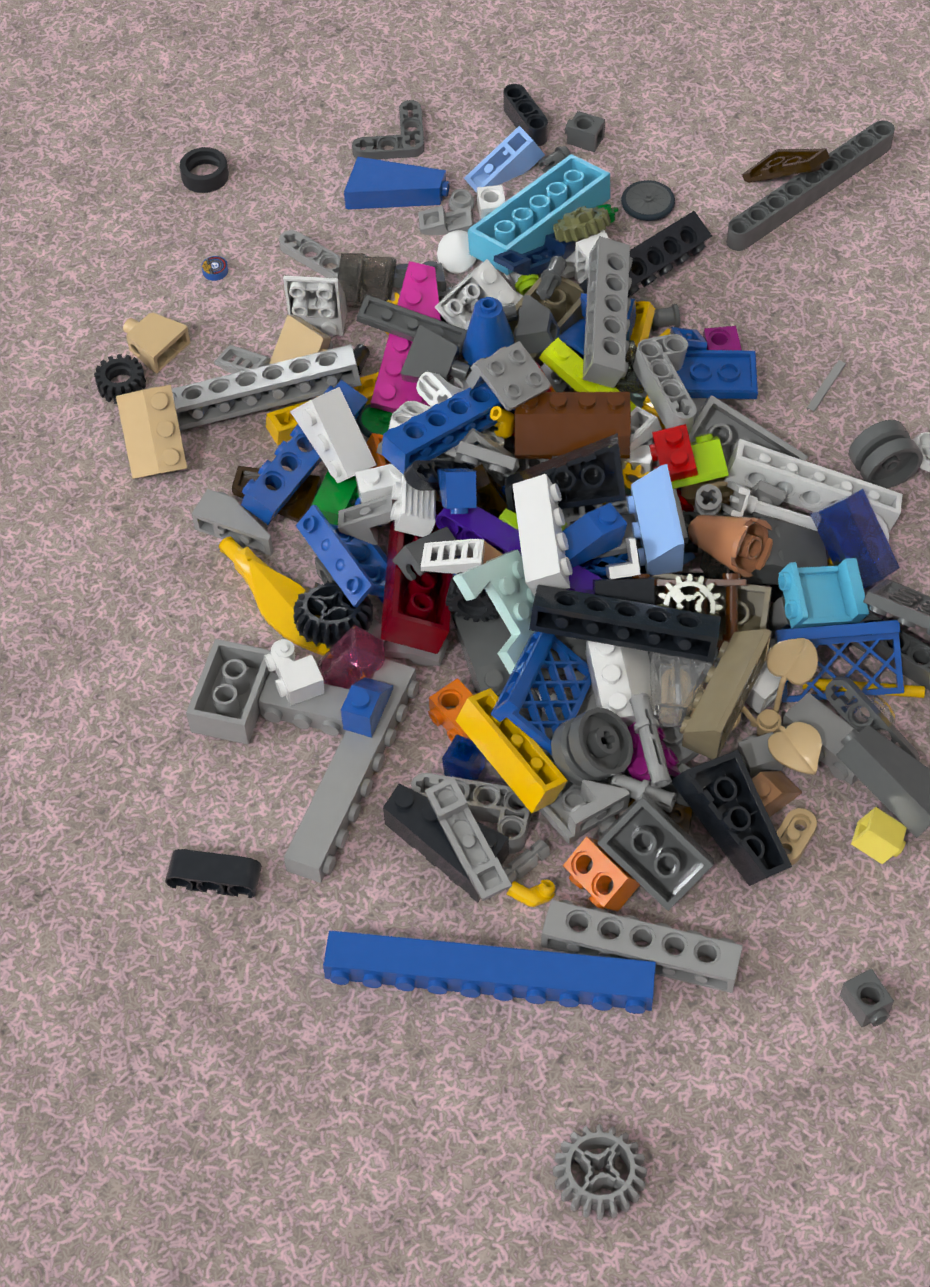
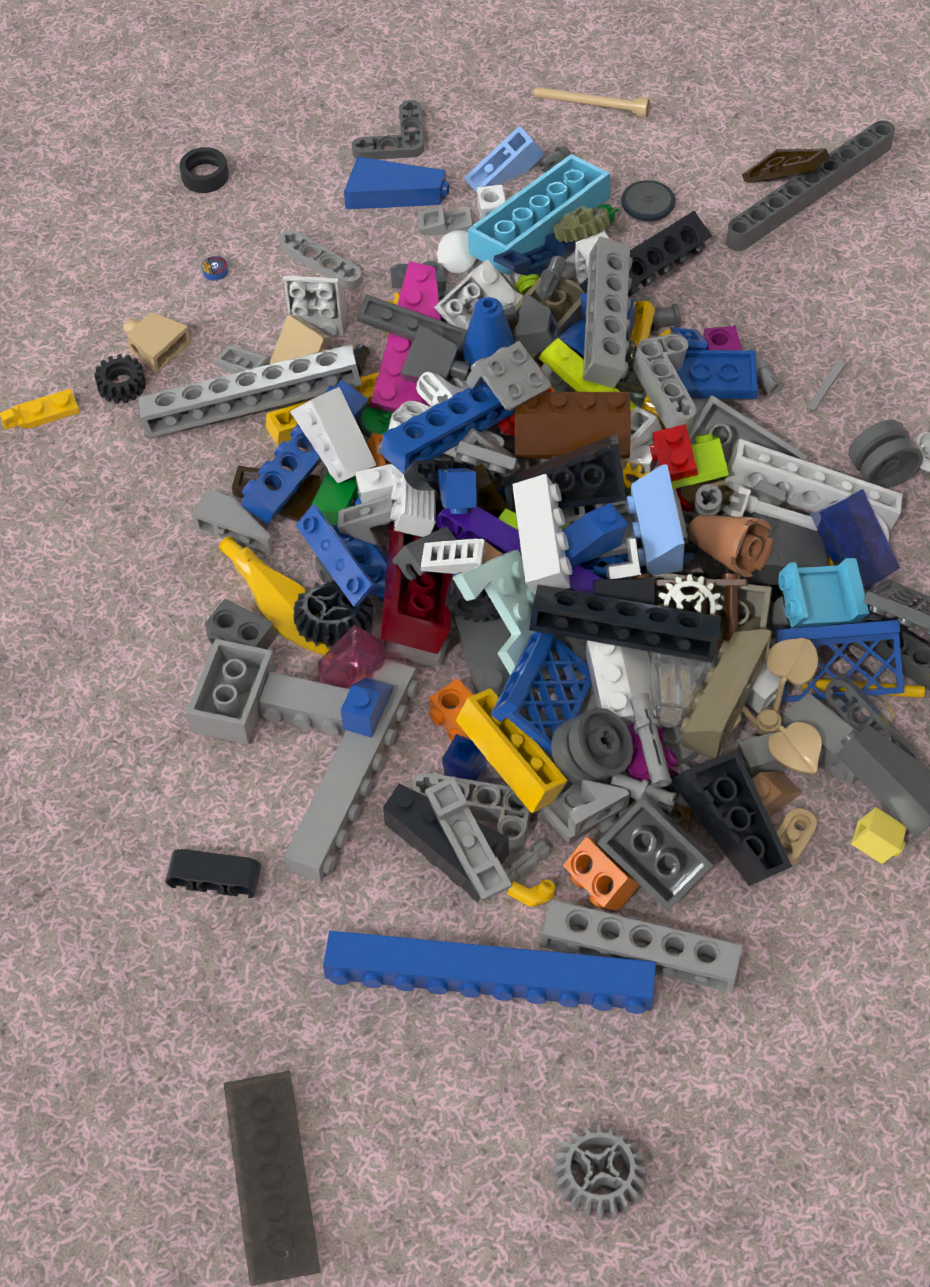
(40, 410): none -> yellow hinge
(151, 431): tan slope -> none
(241, 626): none -> dark grey brick
(271, 1179): none -> clear smoke plate
(297, 679): white brick -> none
(364, 276): clear smoke slope -> none
(461, 199): light grey plate -> none
(505, 421): yellow arm -> none
(525, 113): black beam -> none
(585, 131): dark grey brick -> none
(637, 106): none -> tan piece
(765, 376): none -> light grey pin
(867, 986): dark grey brick -> none

